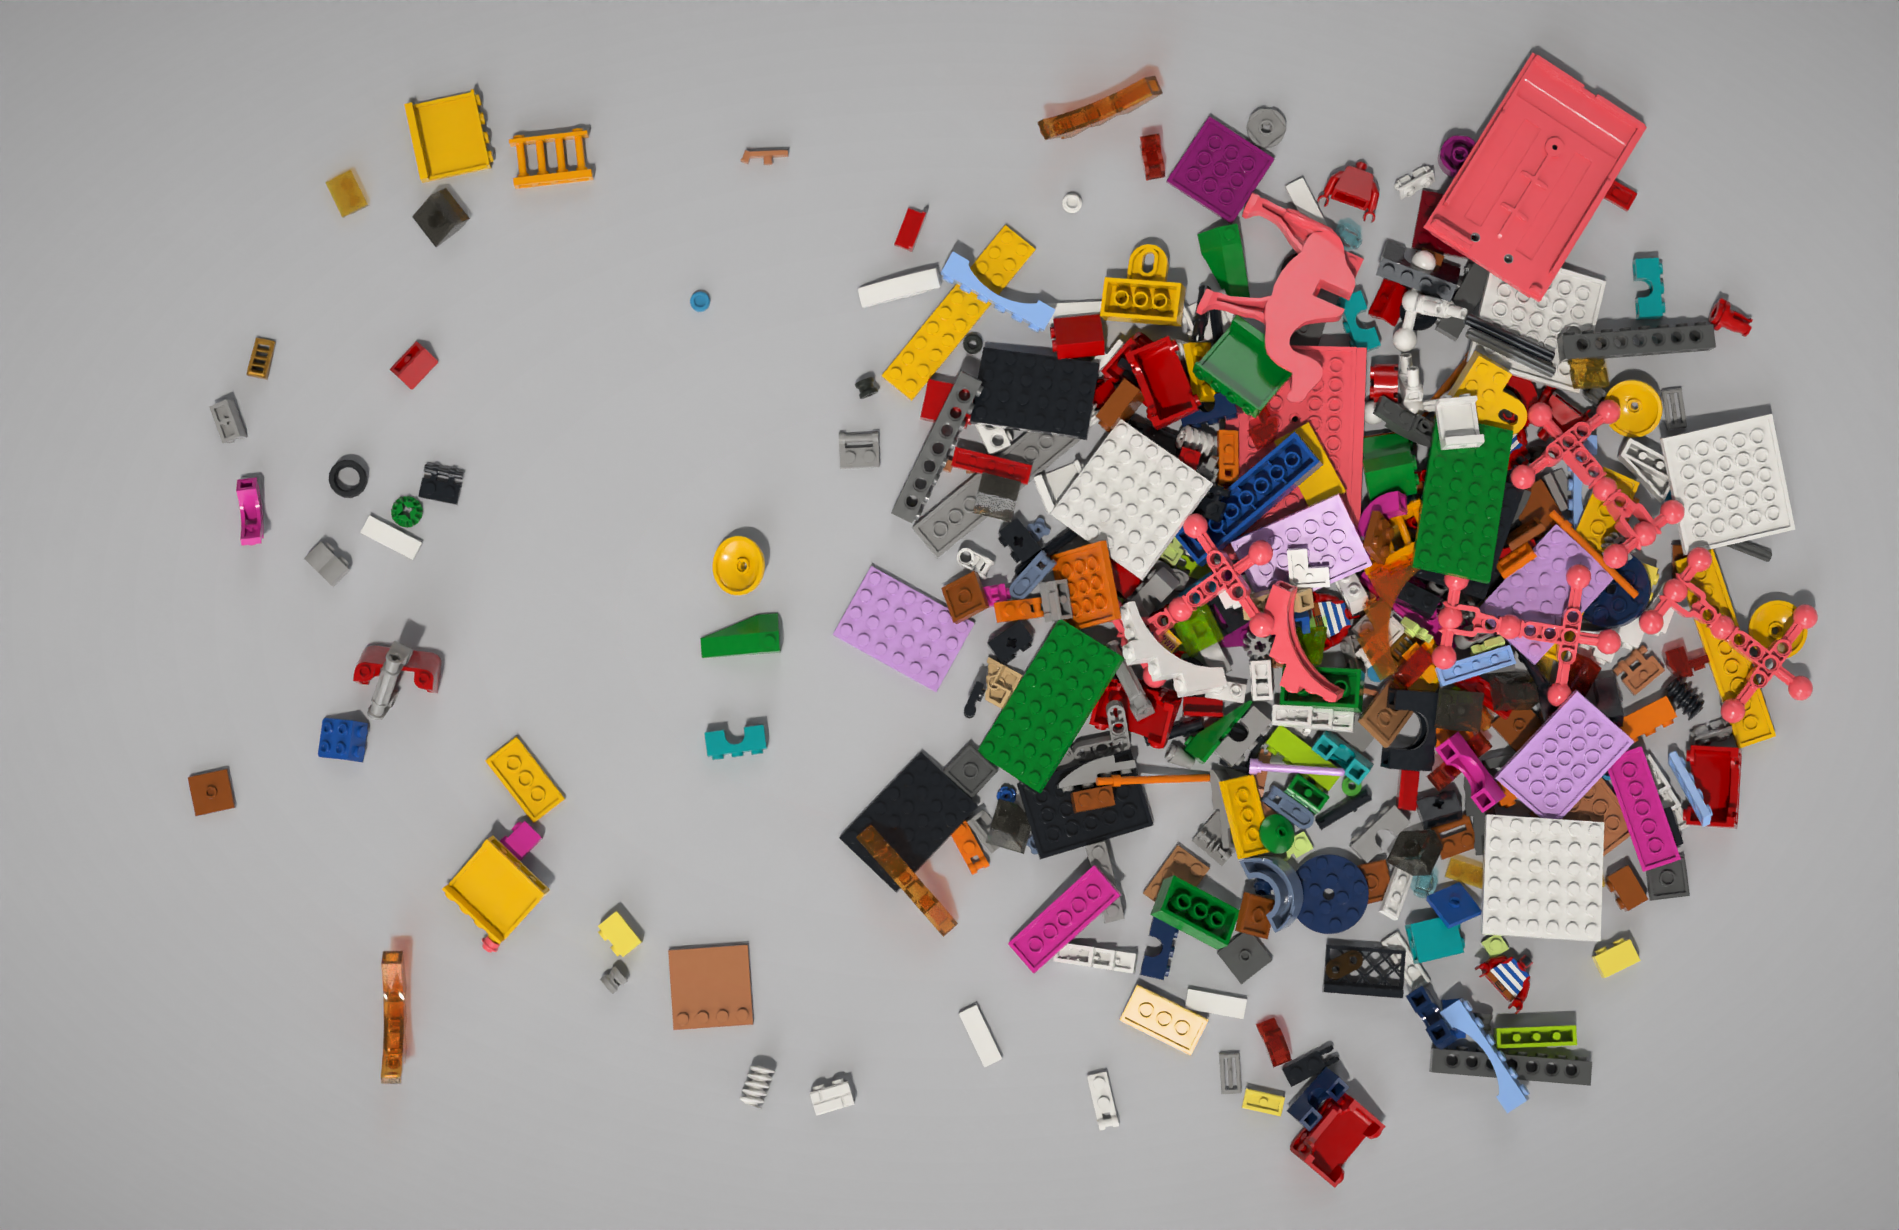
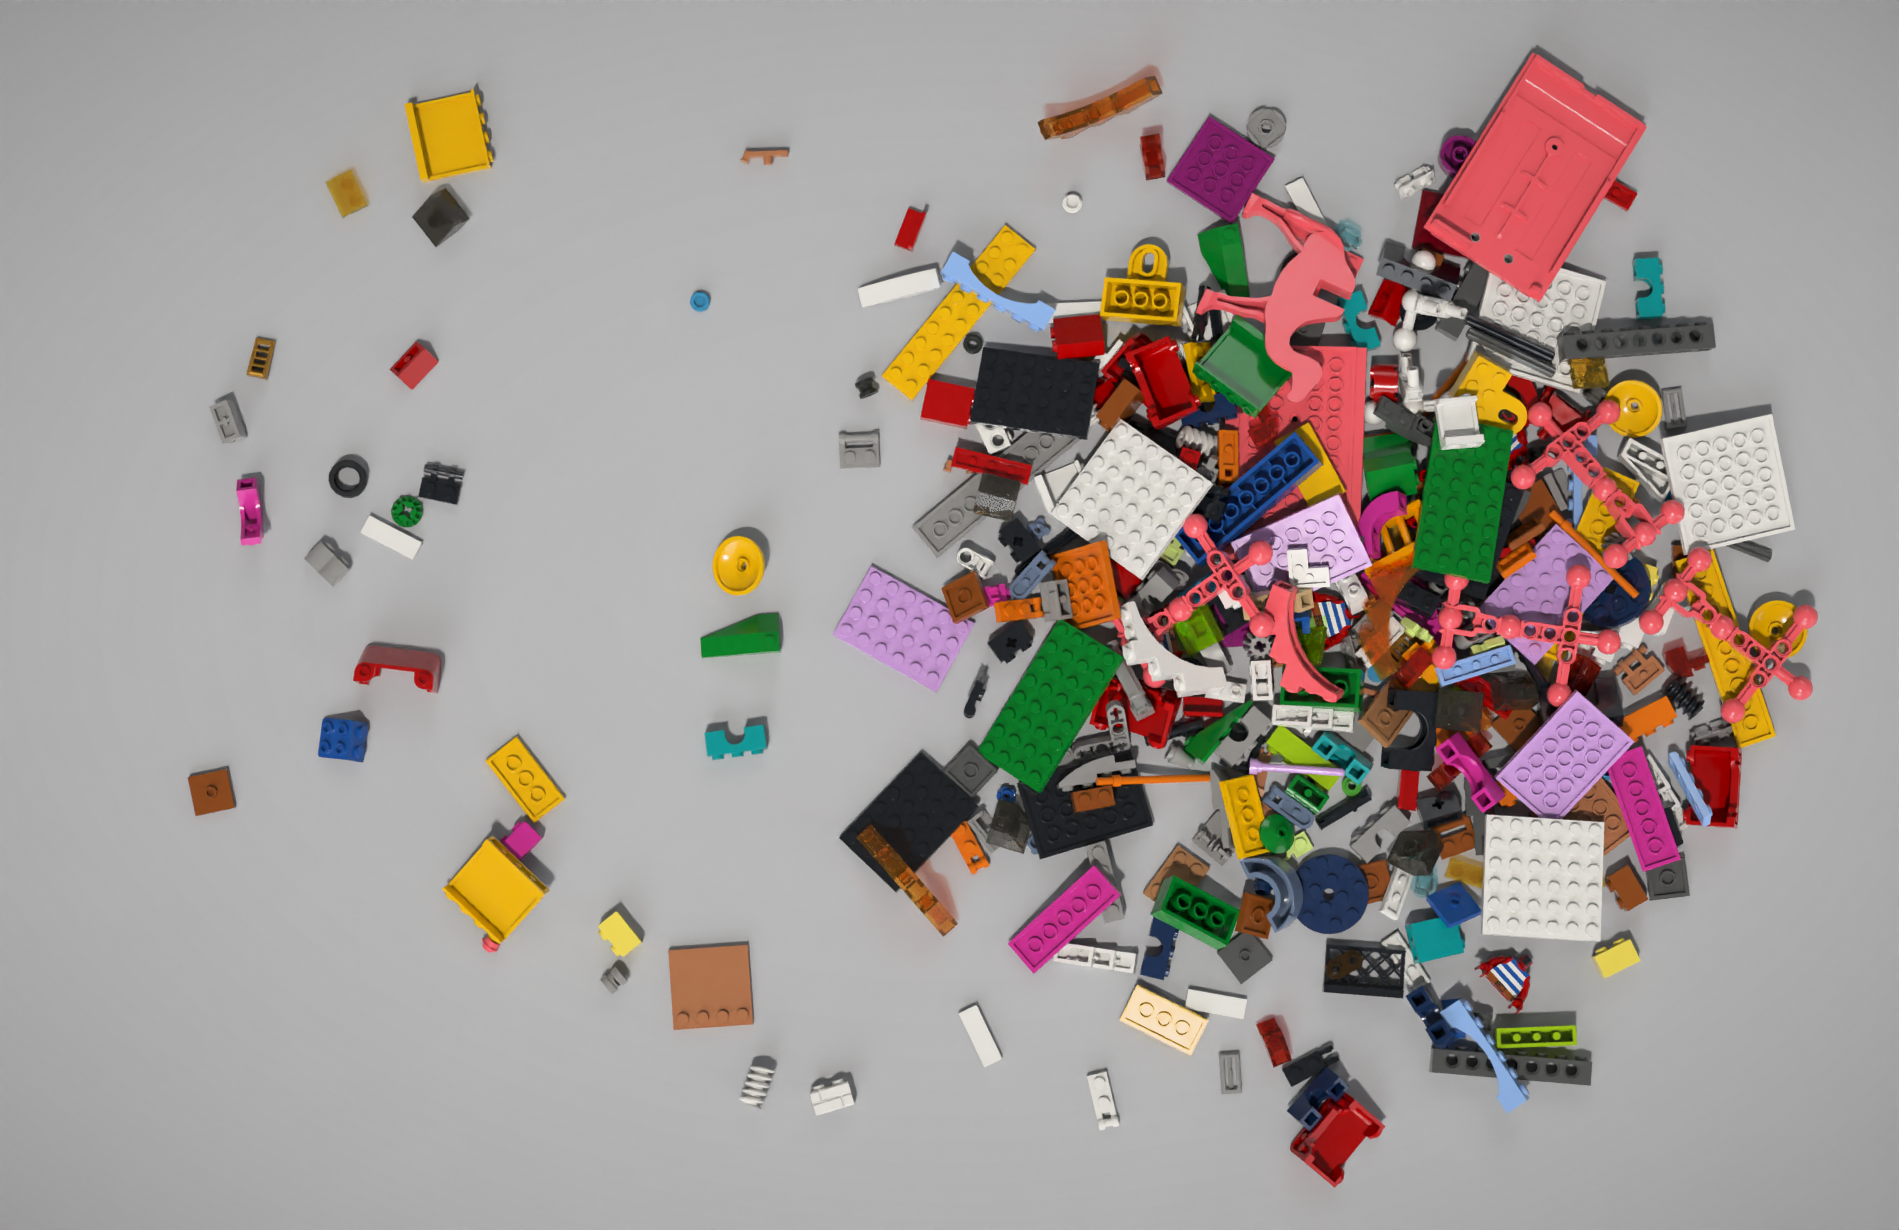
(384, 693): light grey piece -> none
(394, 1017): clear orange arch -> none
(543, 177): light orange fence -> none
(902, 508): dark grey brick -> none
(1000, 683): tan slope -> none
(1170, 642): tile -> none
(1195, 570): lime plate -> none
(1263, 1102): light yellow plate -> none
(1353, 188): red torso -> none
(1378, 537): dark orange plate -> none
(1494, 945): yellowish green plate -> none
(1724, 317): red piece -> none

